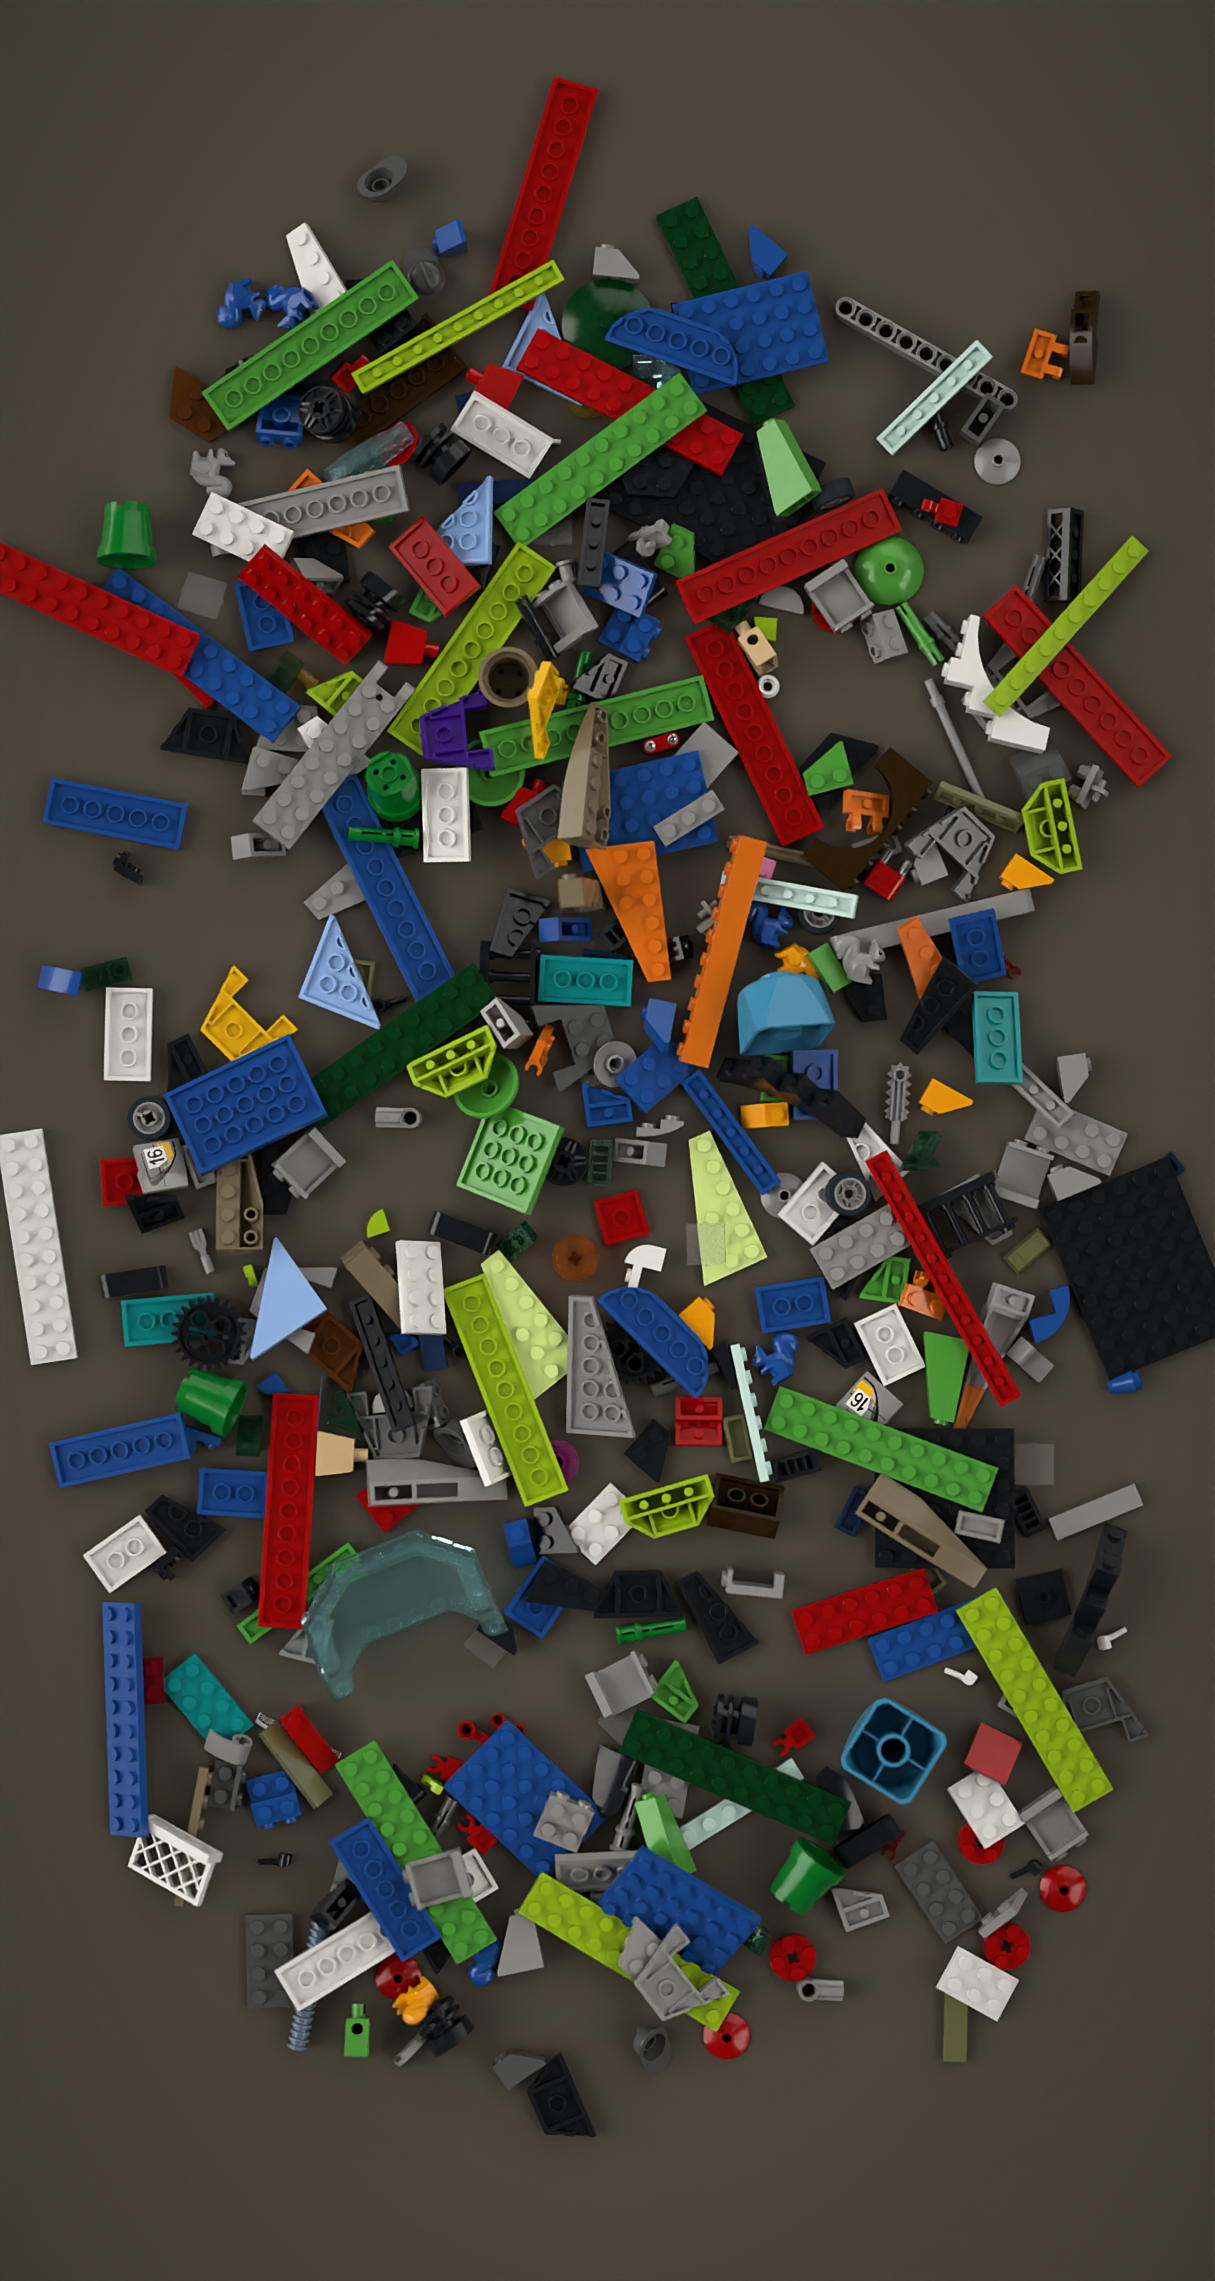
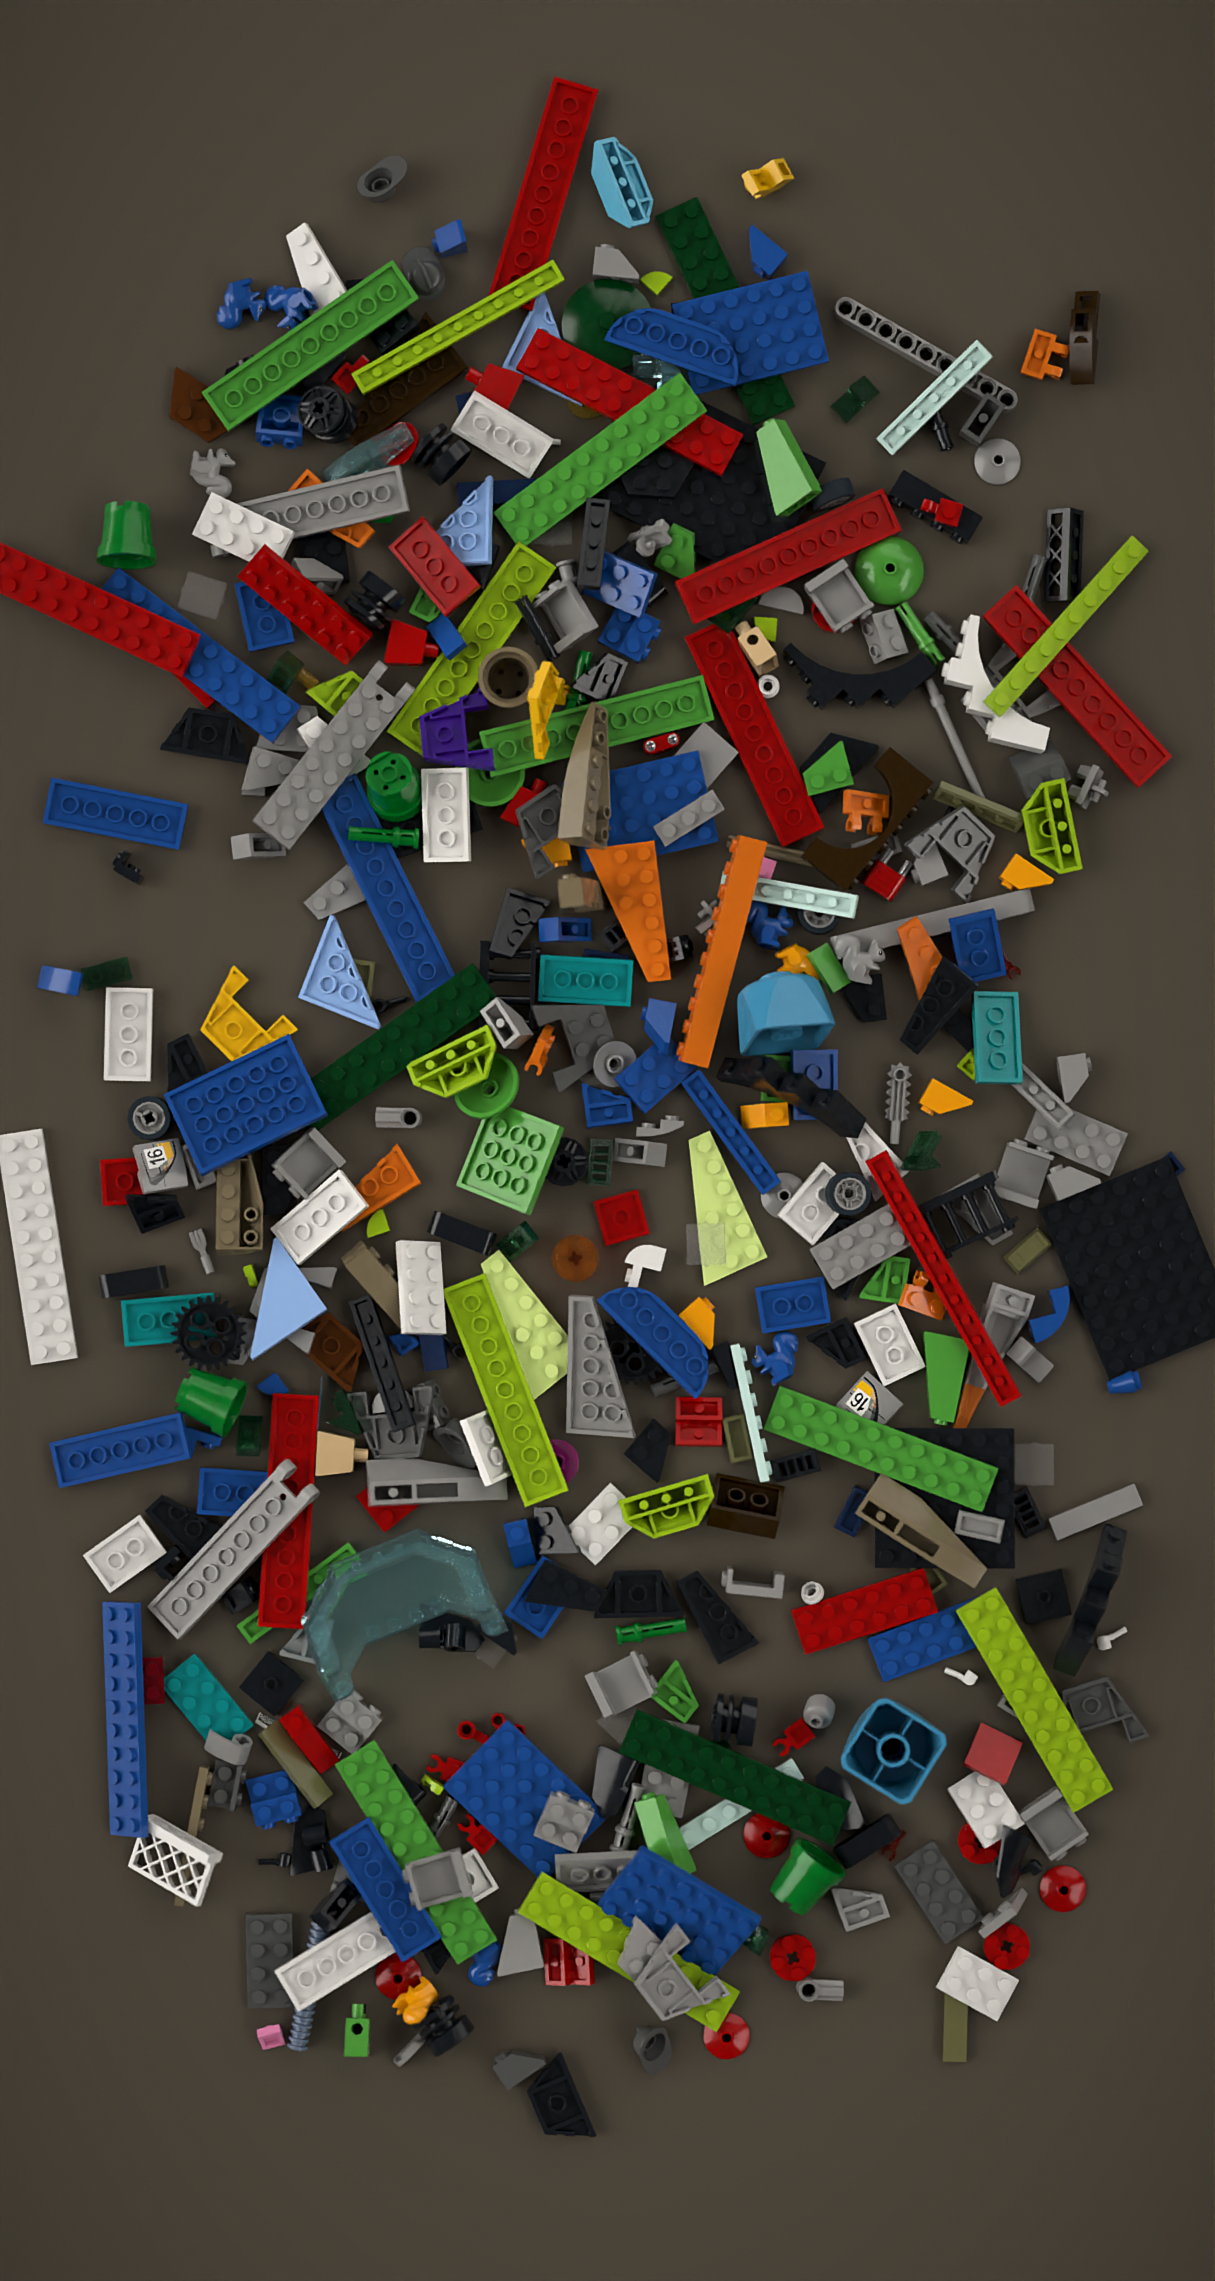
(230, 1552): none -> light grey hinge
(271, 1683): none -> black plate
(271, 2036): none -> bright pink plate
(311, 1843): none -> black panel
(319, 1217): none -> white plate
(351, 1722): none -> light grey plate
(385, 1183): none -> orange wing
(447, 636): none -> blue tile
(450, 1633): none -> black panel
(566, 1964): none -> red slope
(621, 183): none -> medium azure wedge
(656, 281): none -> lime tile
(763, 1848): none -> red dish
(767, 178): none -> yellow brick
(810, 1588): none -> white plate
(819, 1711): none -> light grey head
(855, 399): none -> clear green slope
(858, 688): none -> black arch
(967, 1064): none -> lime tile
(1008, 1861): none -> black panel

